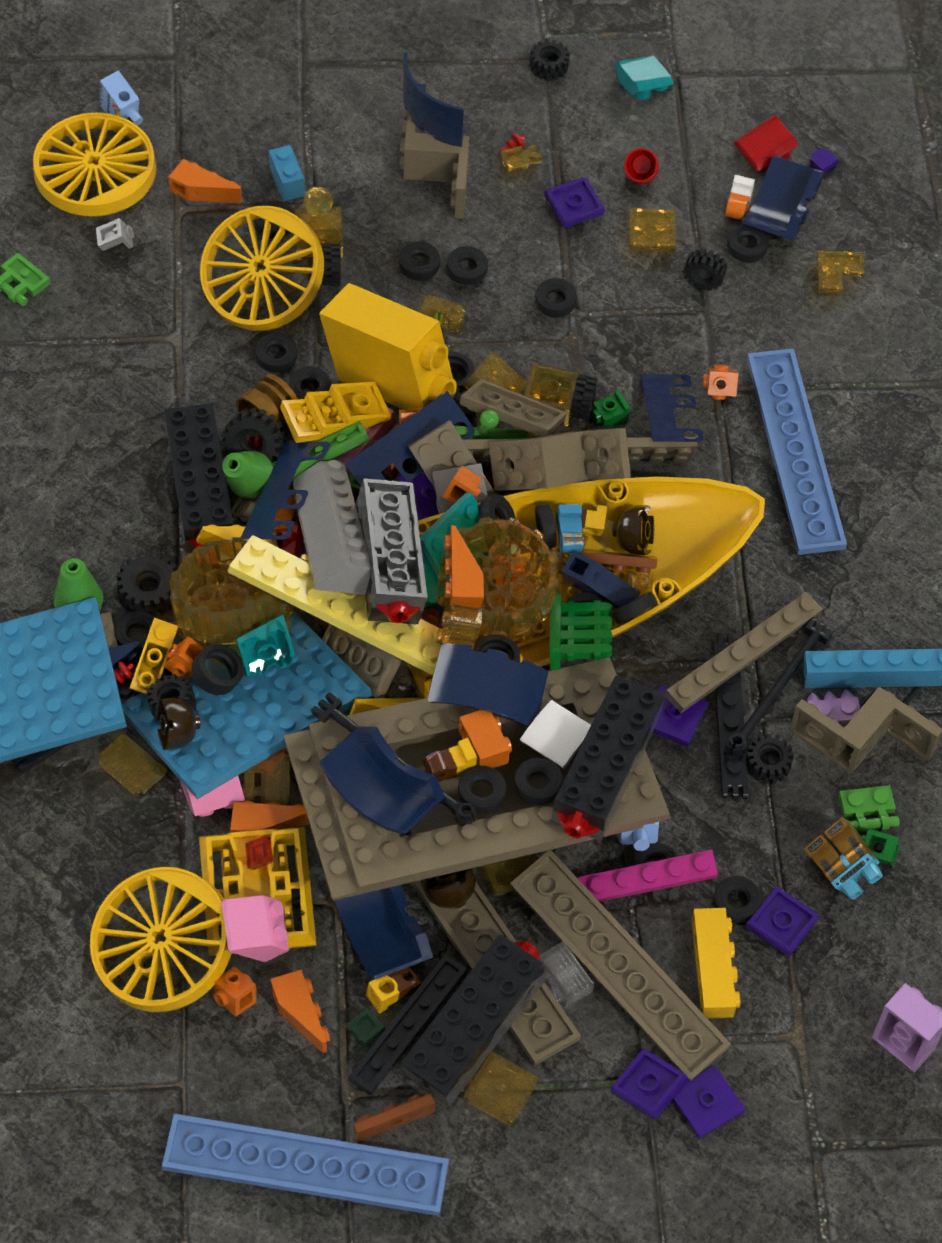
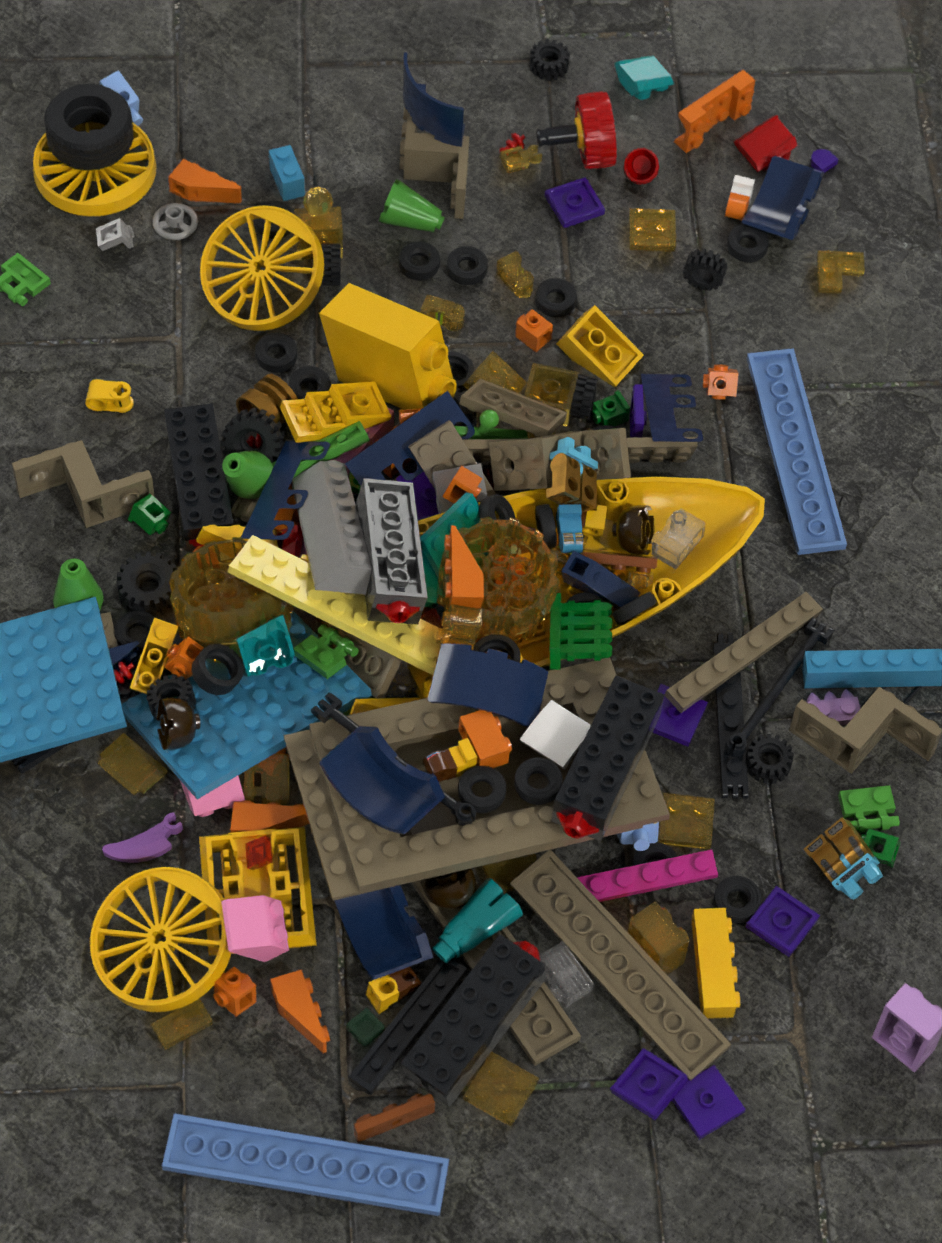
(73, 466): none -> dark tan bracket
(89, 149): none -> black tyre
(107, 394): none -> yellow piece
(145, 845): none -> medium lavender piece
(150, 515): none -> green brick
(174, 218): none -> light grey piece
(182, 1024): none -> clear yellow plate
(320, 656): none -> bright green plate
(410, 210): none -> bright green cone
(478, 920): none -> teal piece
(515, 276): none -> clear yellow leg
(533, 330): none -> orange brick
(573, 475): none -> pearl gold hips
(591, 130): none -> red wheel
(600, 347): none -> yellow slope
(637, 415): none -> dark purple plate
(659, 937): none -> clear yellow brick
(677, 538): none -> clear brick
(689, 821): none -> clear yellow plate
(729, 99): none -> orange piece

